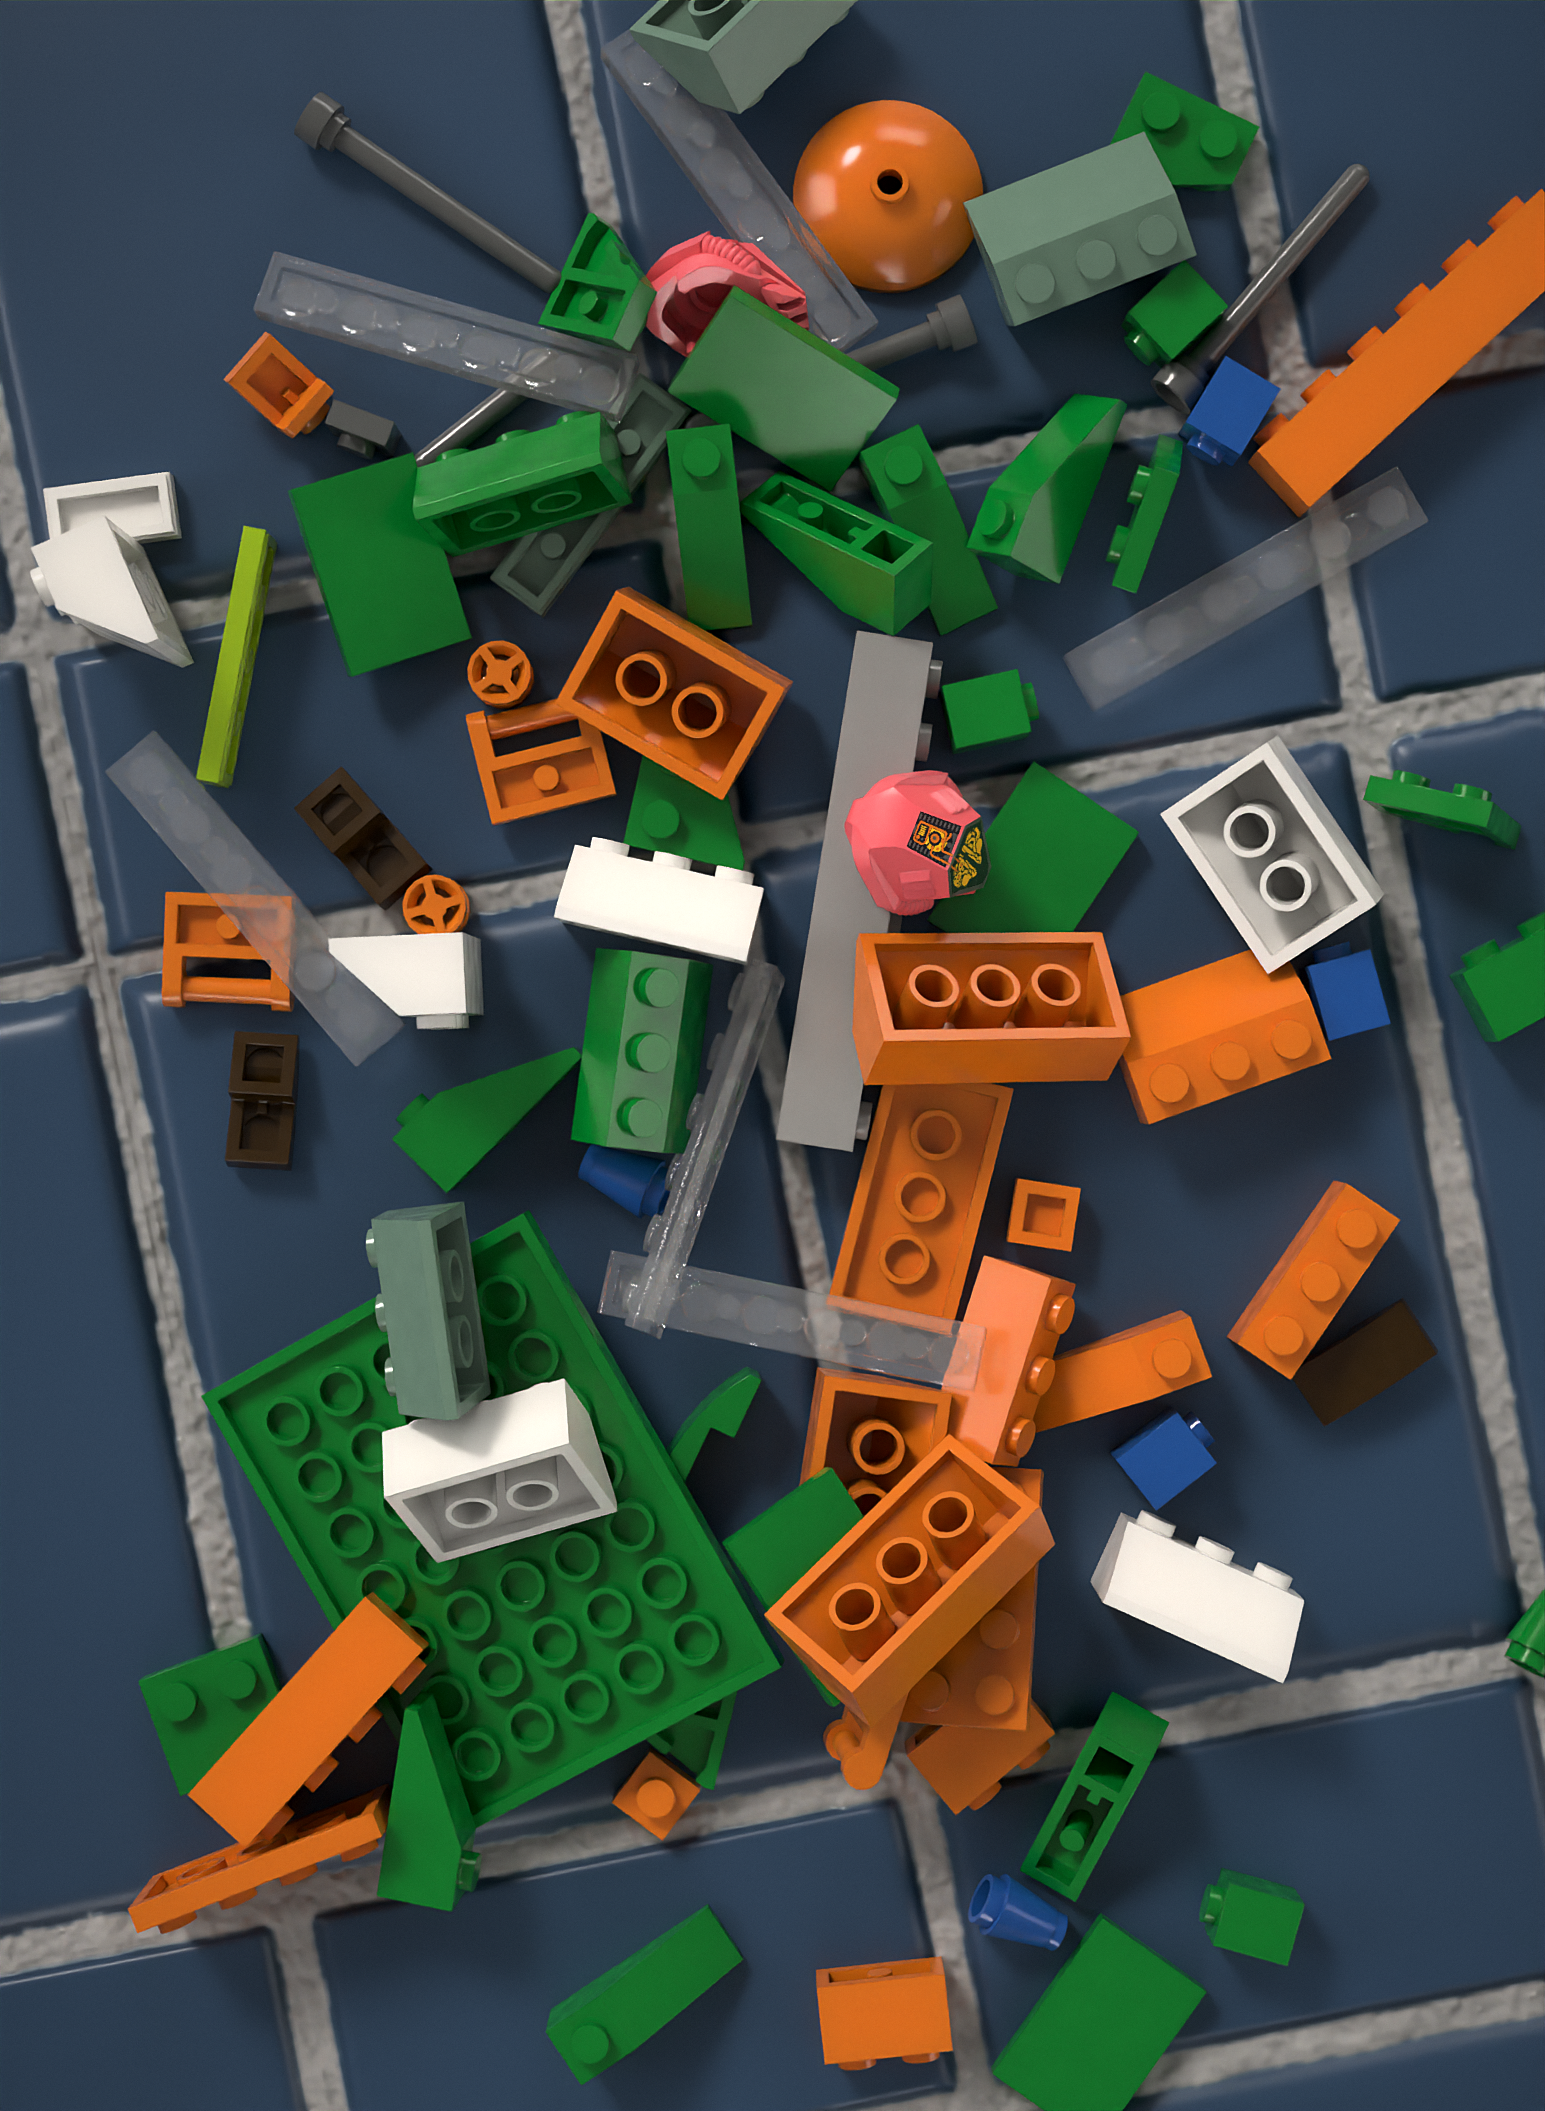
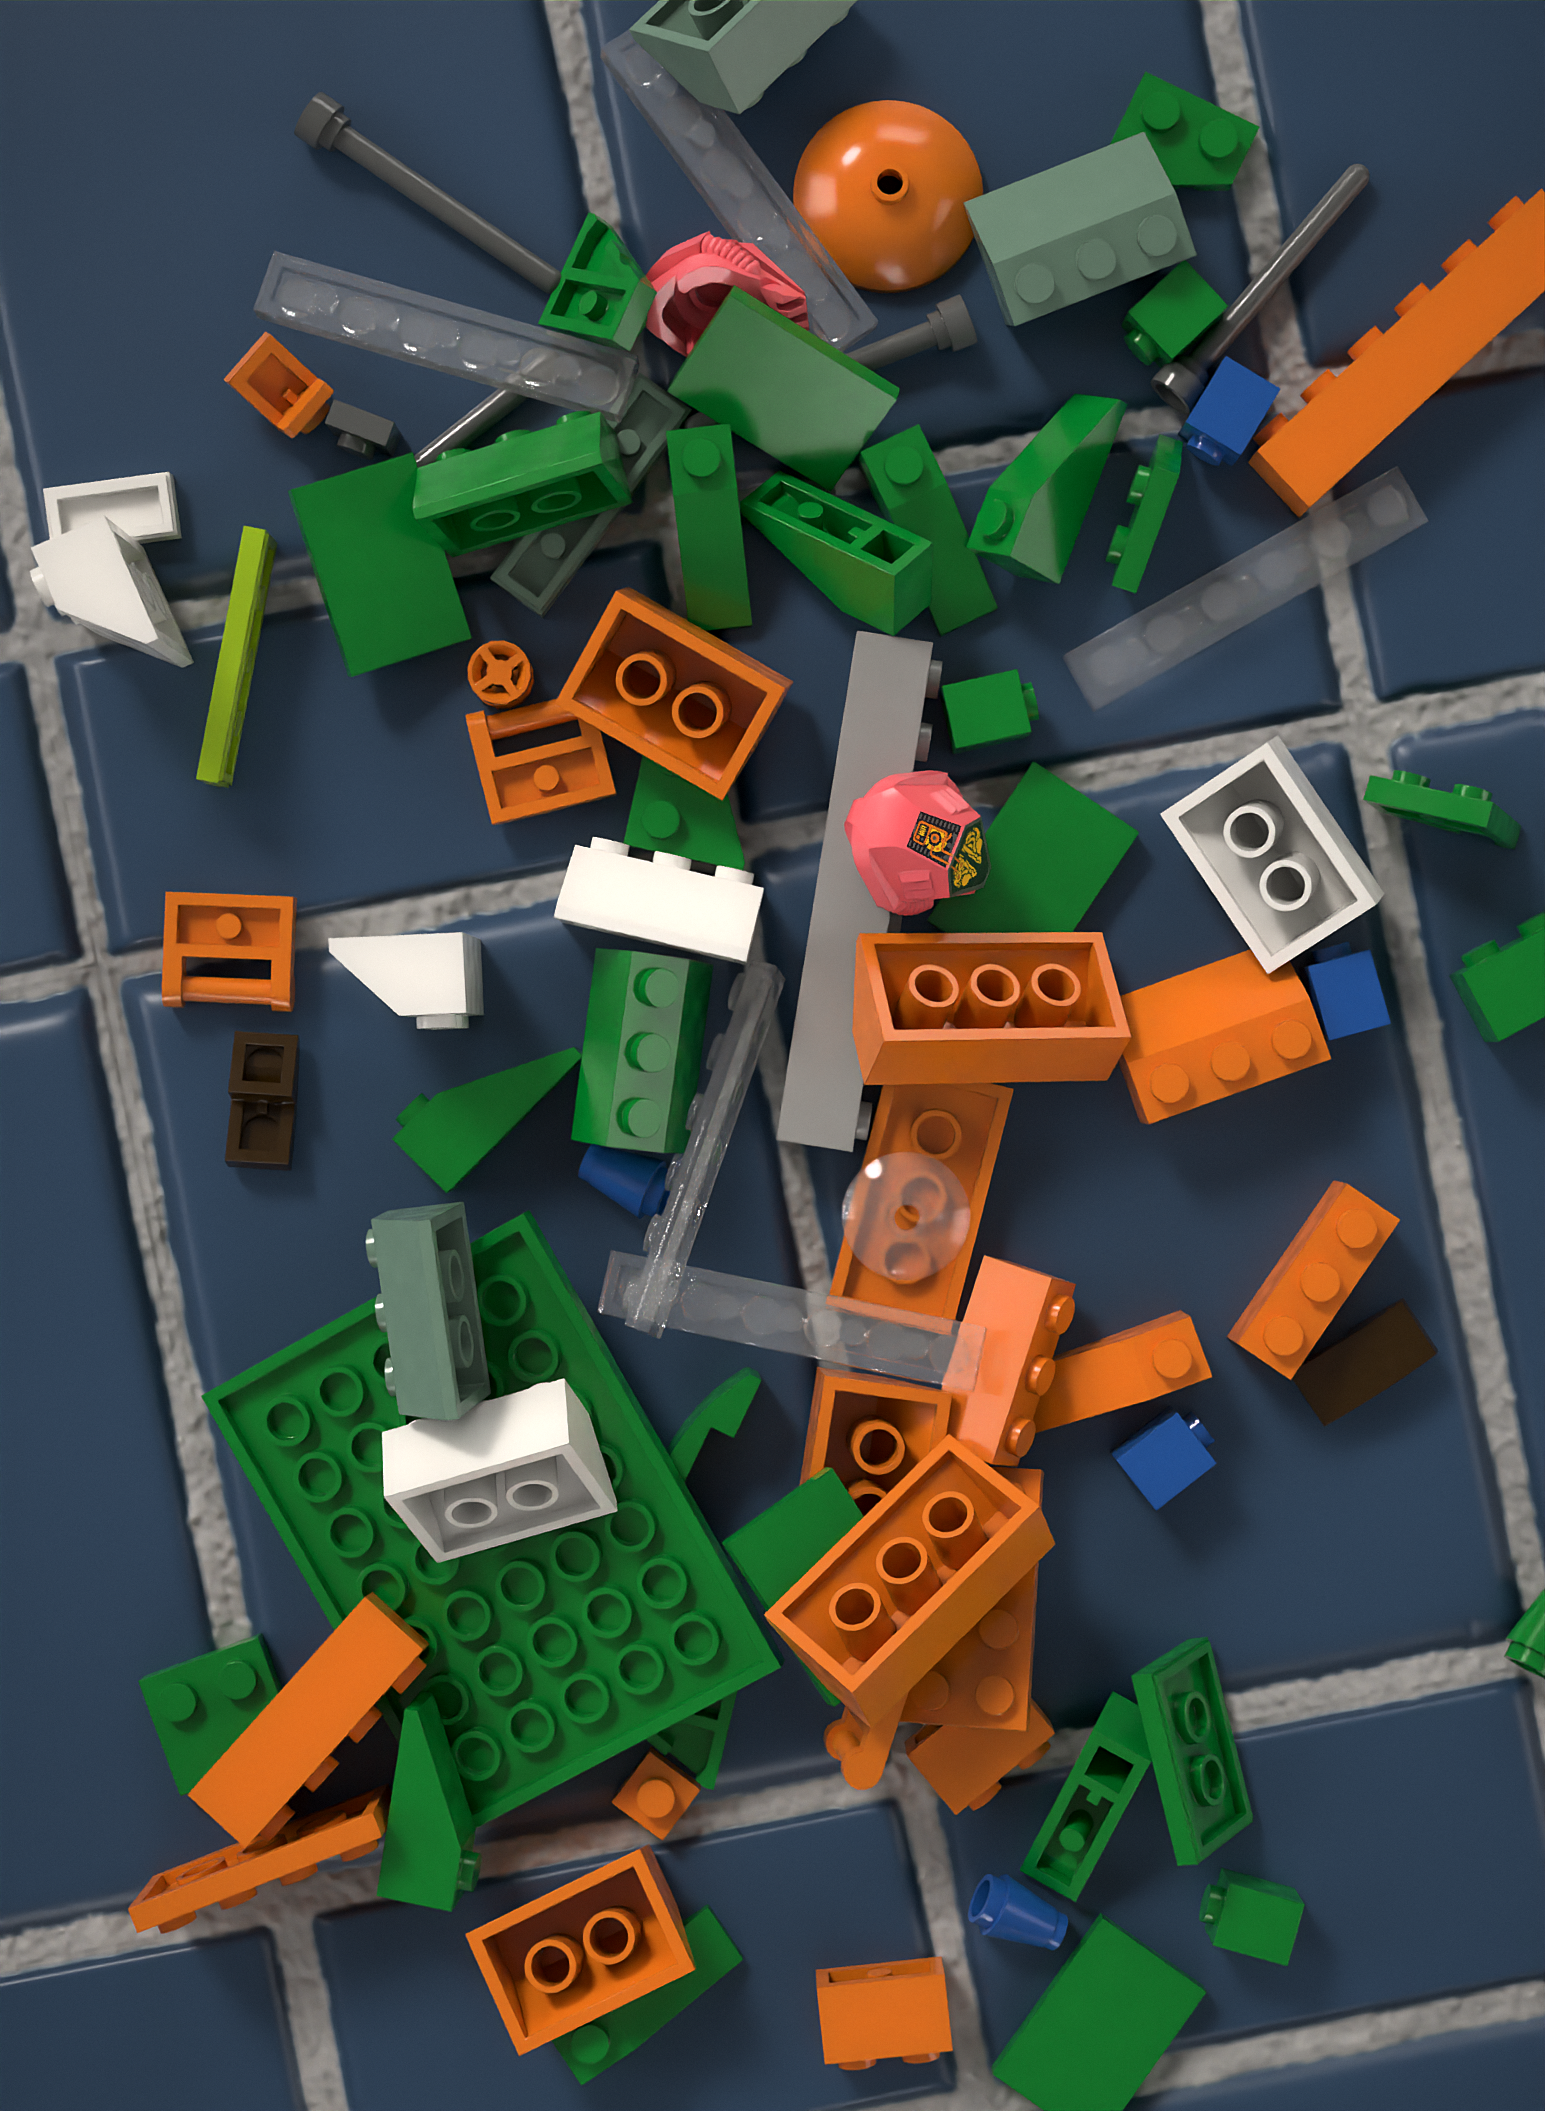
(253, 896): clear plate -> none
(362, 838): dark brown slope -> none
(422, 900): orange wheel -> none
(583, 1949): none -> orange slope
(901, 1181): none -> clear dish
(1043, 1214): orange plate -> none
(1192, 1750): none -> green tile
(1200, 1593): white slope -> none

